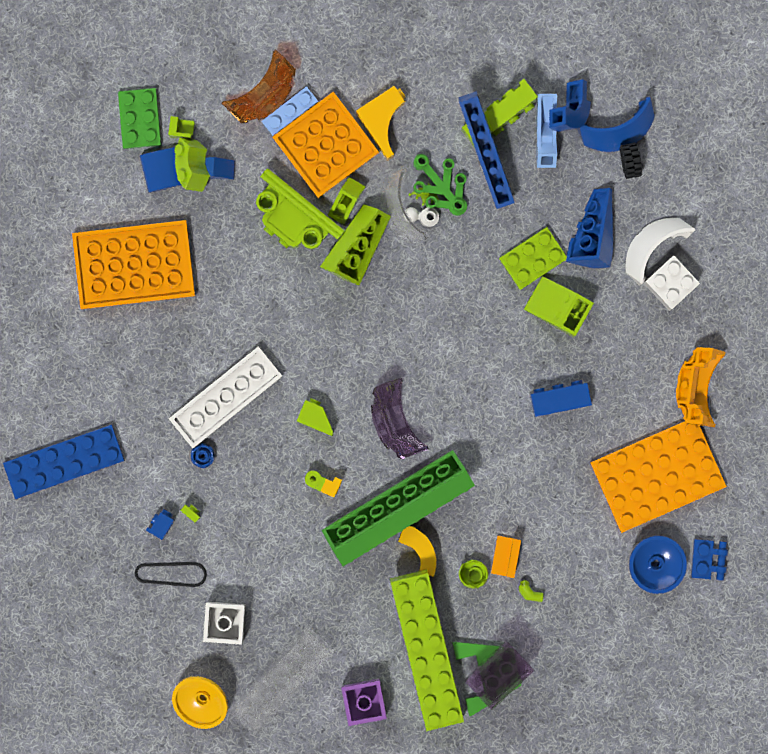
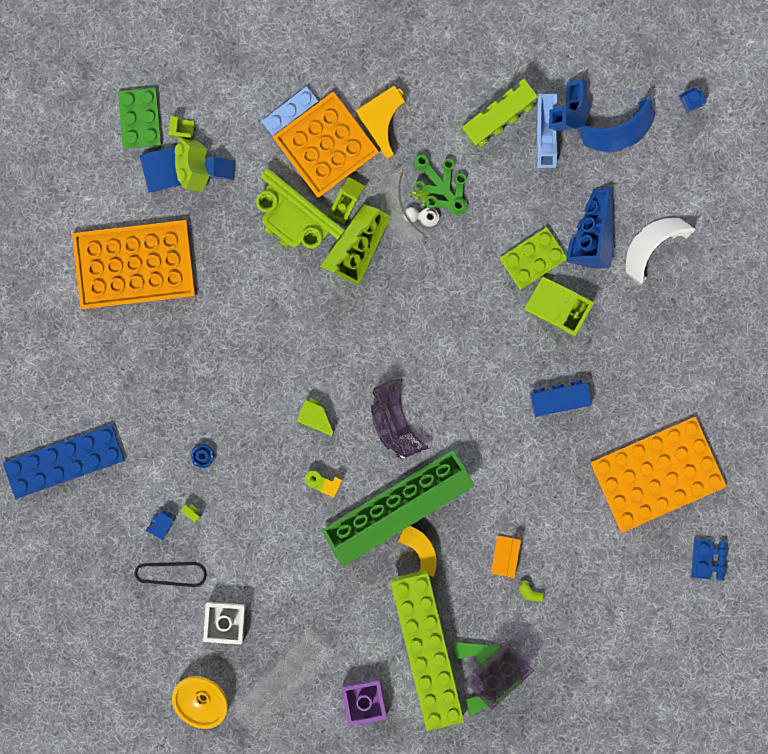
(225, 397): white plate -> none
(267, 94): clear orange windscreen -> none
(473, 574): lime hair -> none
(486, 149): blue brick -> none
(631, 160): black tyre -> none
(667, 573): blue dish -> none
(671, 283): white brick -> none
(692, 99): none -> blue brick
(694, 384): light orange windscreen -> none

